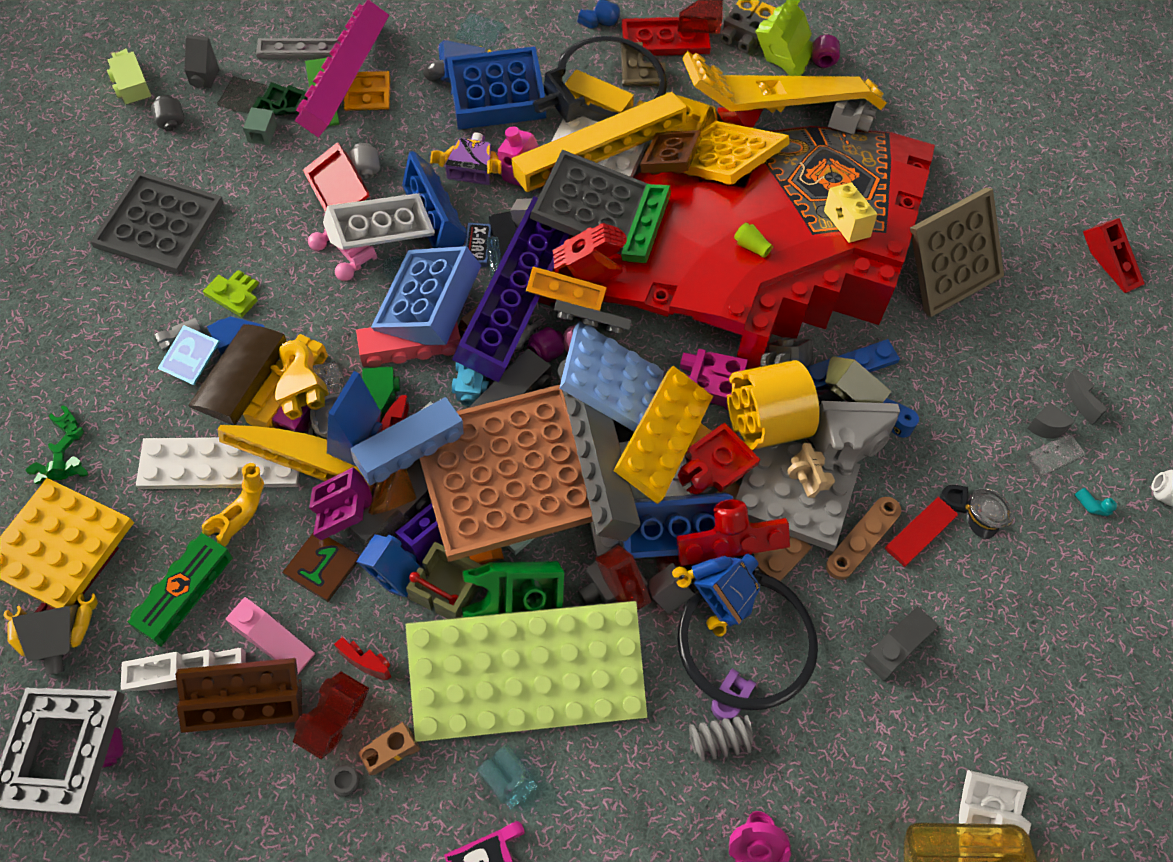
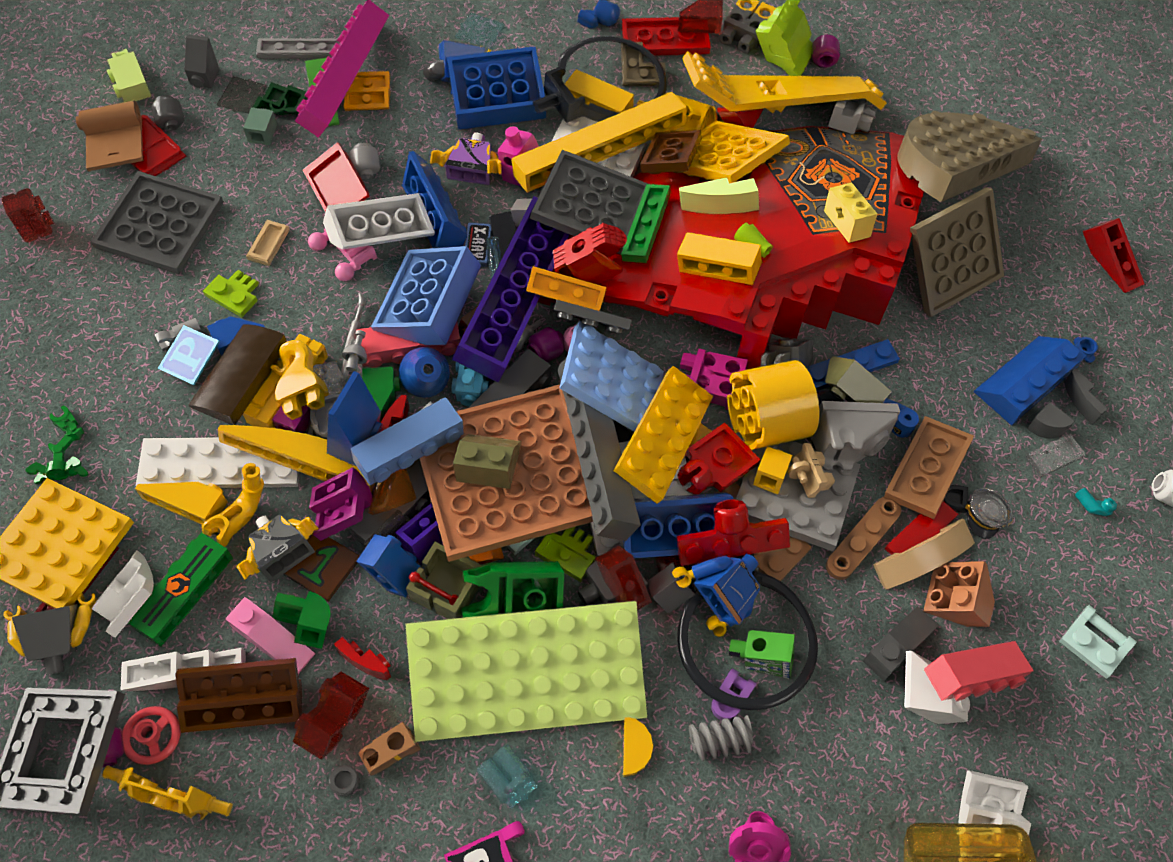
(28, 214): none -> clear red brick
(112, 135): none -> medium nougat door
(125, 594): none -> white slope
(142, 727): none -> coral piece
(158, 149): none -> red piece
(171, 800): none -> yellow plate
(186, 499): none -> yellow slope
(268, 242): none -> tan tile
(277, 546): none -> torso
(308, 614): none -> green brick
(354, 352): none -> light grey piece
(415, 379): none -> blue cone
(486, 460): none -> olive slope
(568, 552): none -> lime hinge
(637, 746): none -> yellow tile
(719, 258): none -> yellow brick
(720, 197): none -> yellowish green slope
(766, 652): none -> bright green torso
(772, 470): none -> yellow brick
(923, 698): none -> white slope
(925, 556): none -> tan slope
(929, 467): none -> medium nougat plate
(961, 593): none -> nougat slope
(962, 151): none -> dark tan brick
(978, 671): none -> coral brick
(1029, 376): none -> blue slope
(1088, 344): none -> blue plate
(1094, 649): none -> light aqua plate

